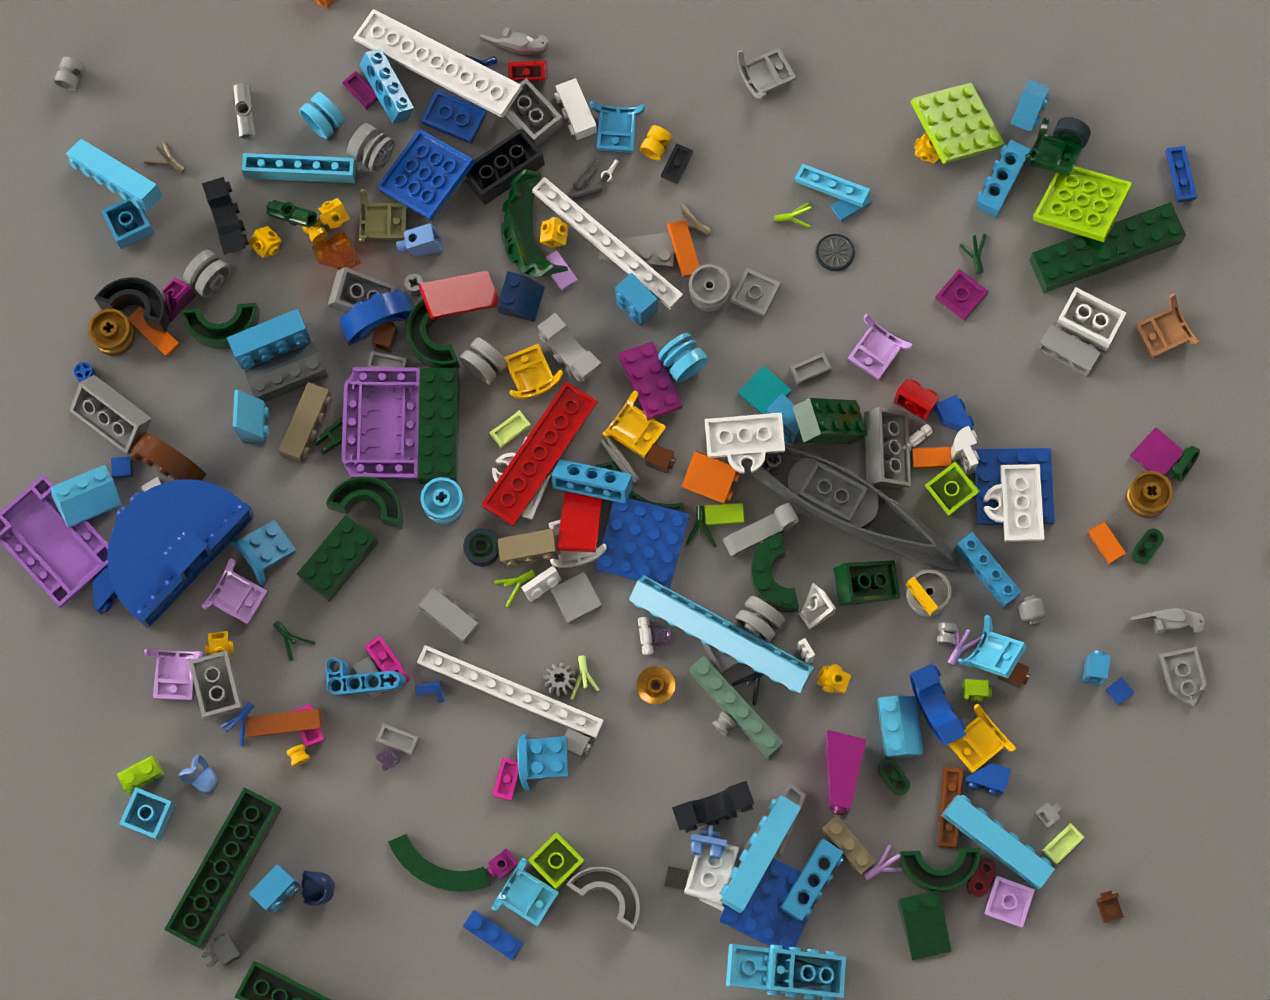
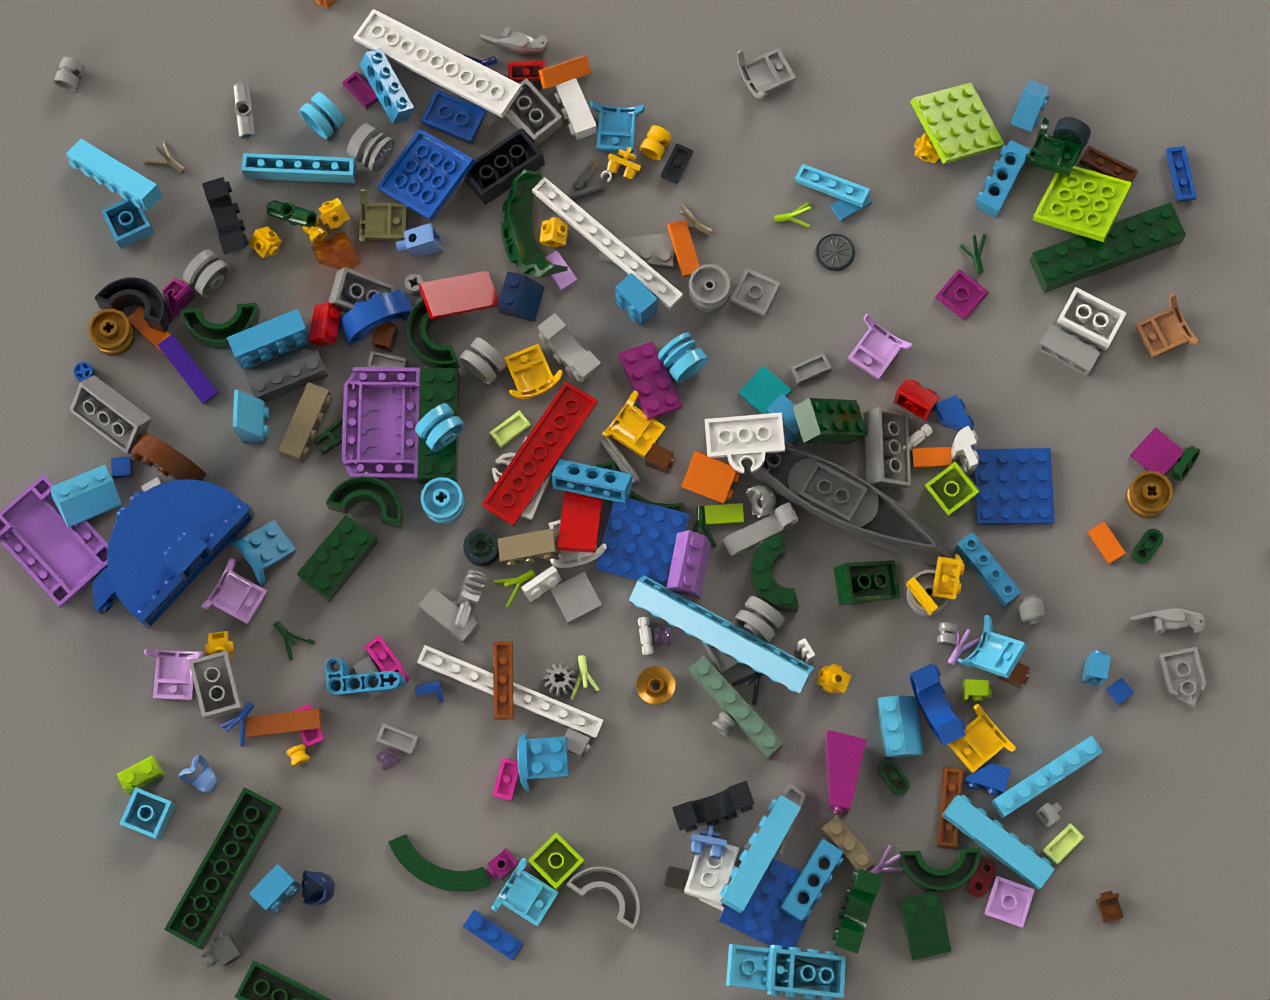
(188, 369): none -> dark purple tile
(325, 324): none -> red brick
(439, 427): none -> medium azure wheel
(469, 596): none -> light grey gear
(503, 680): none -> dark orange tile
(564, 71): none -> orange tile
(631, 168): none -> yellow hips
(689, 564): none -> medium lavender slope
(762, 500): none -> light grey hair
(816, 607): white slope -> none
(857, 910): none -> dark green brick
(947, 577): none -> yellow bracket
(1018, 503): white plate -> none
(1047, 777): none -> medium azure brick
(1107, 165): none -> reddish brown tile

